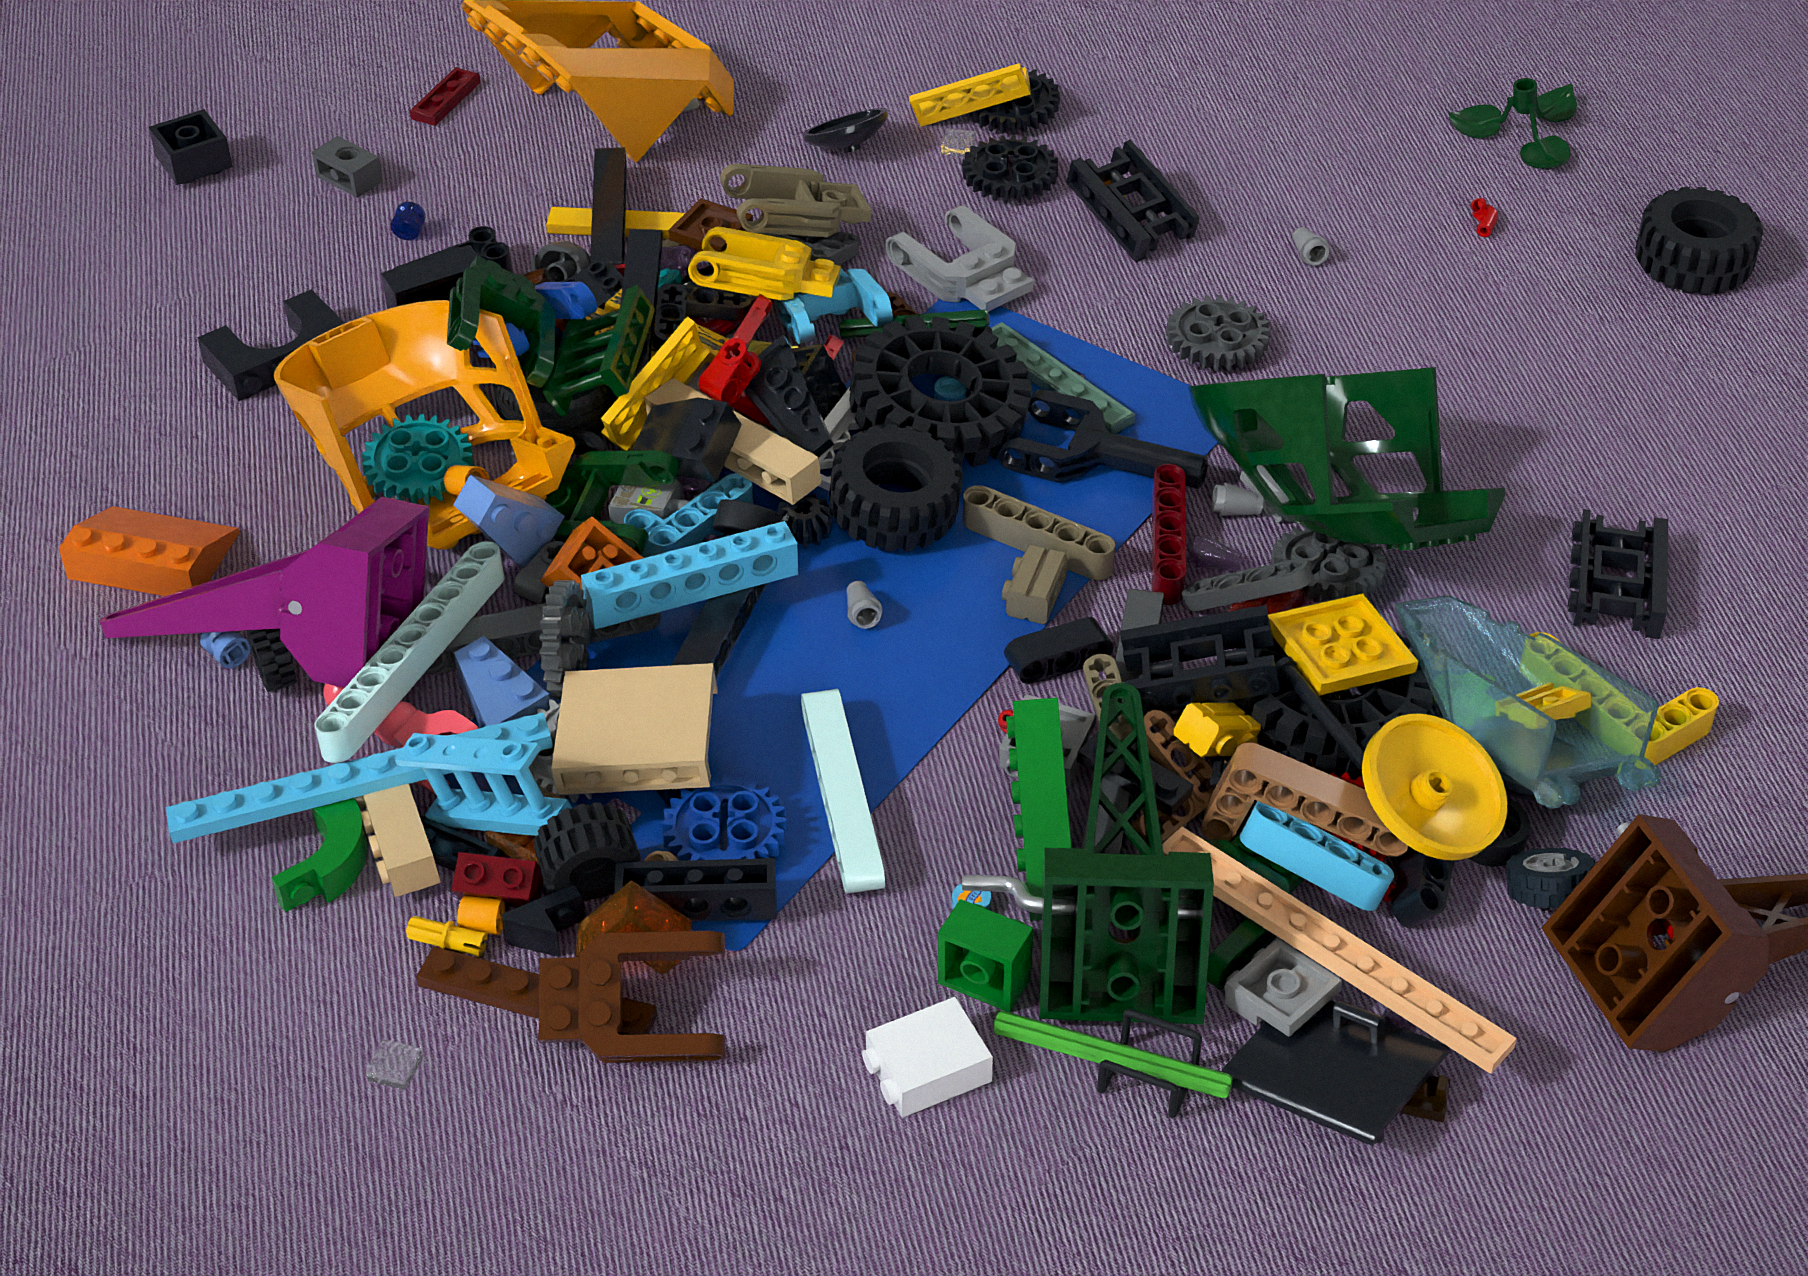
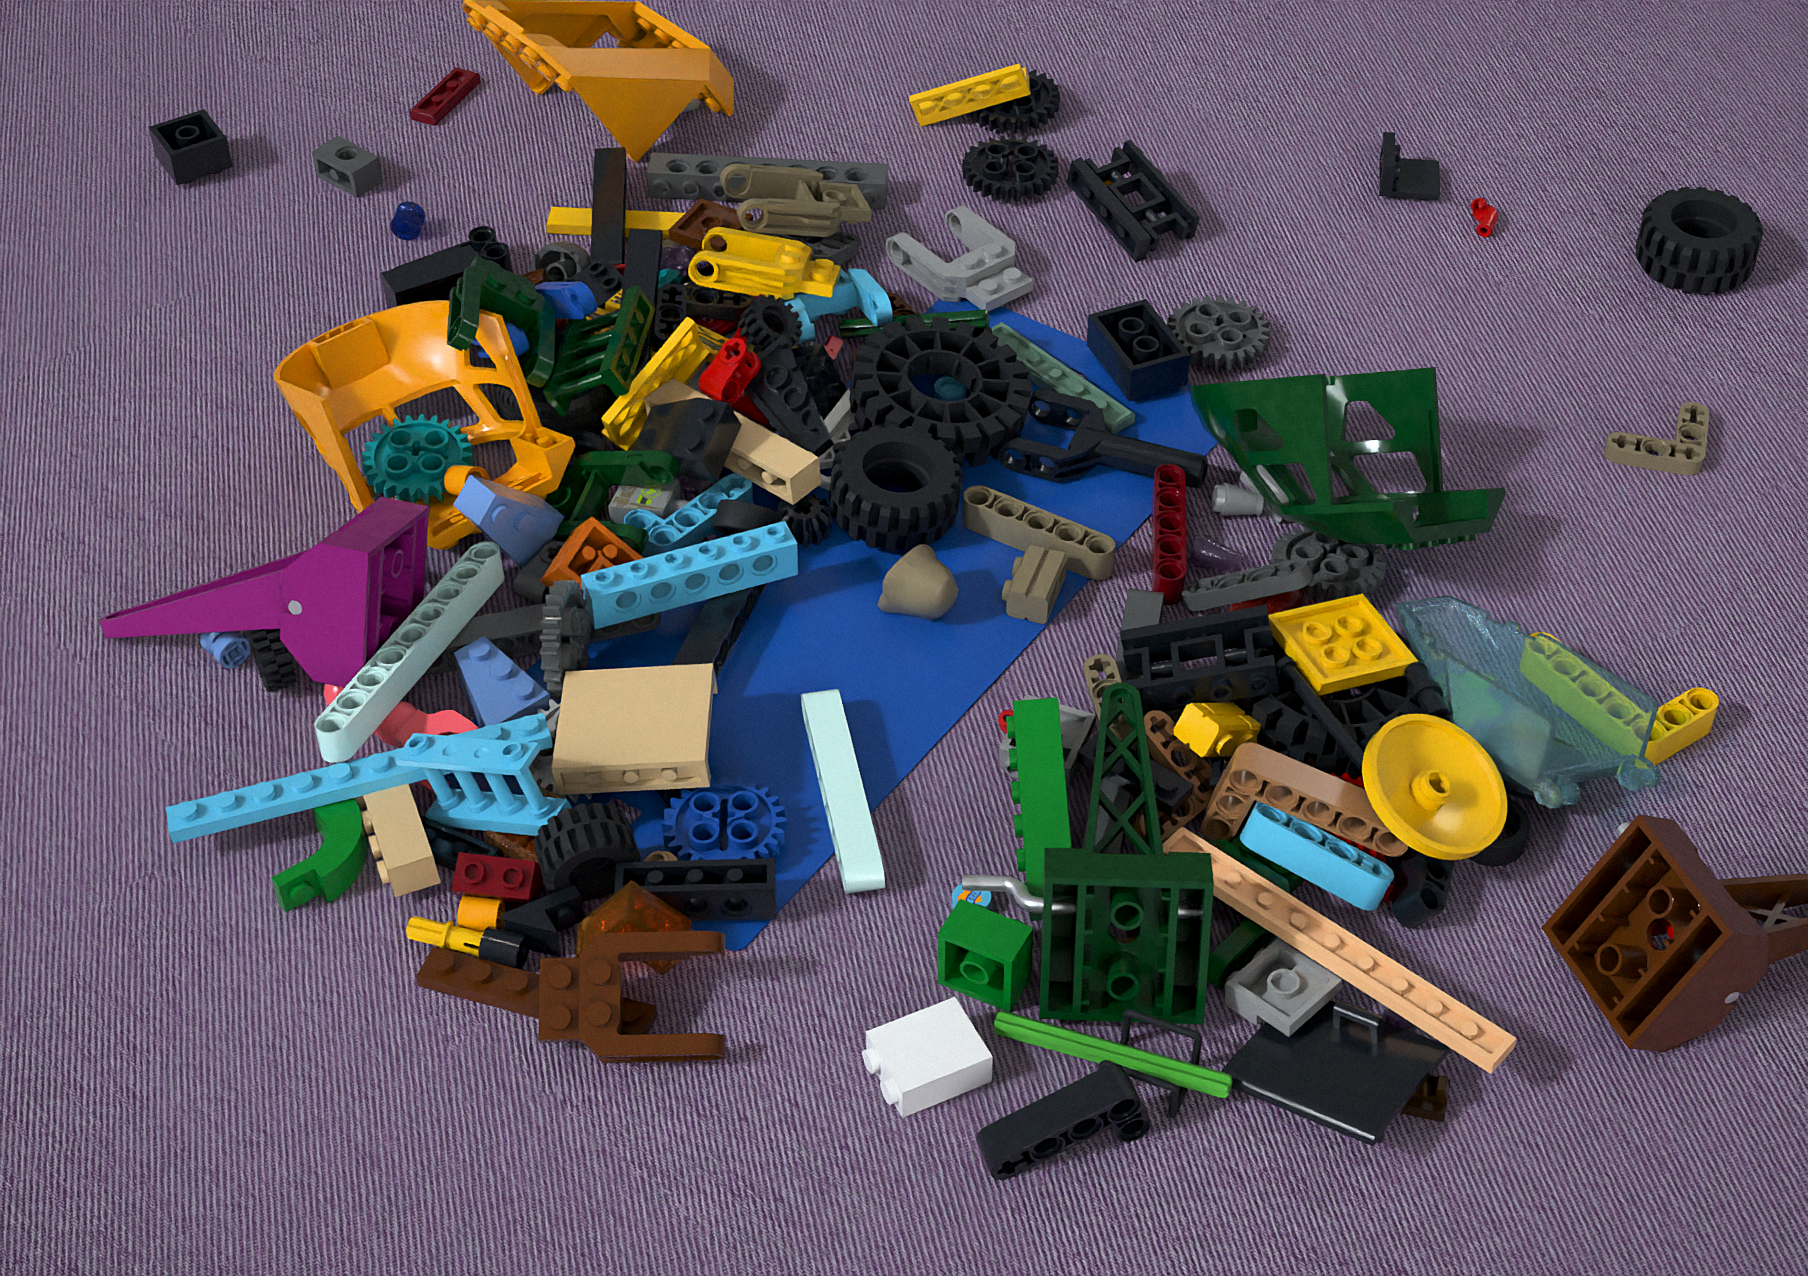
(145, 551): orange slope -> none
(251, 369): black arch -> none
(394, 1064): clear tile -> none
(504, 947): none -> black beam
(699, 176): none -> dark grey brick
(776, 314): none -> black tyre
(847, 130): black dish -> none
(863, 606): light grey cone -> none
(919, 586): none -> dark tan piece
(957, 142): clear tile -> none
(1056, 650): black beam -> none
(1063, 1121): none -> black beam
(1138, 350): none -> black brick
(1311, 247): light grey cone -> none
(1406, 176): none -> black bracket
(1426, 692): none -> black pin
(1546, 875): black wheel -> none
(1554, 106): dark green plant -> none
(1557, 702): yellow plate -> none
(1614, 593): black fence -> none
(1687, 454): none -> dark tan beam

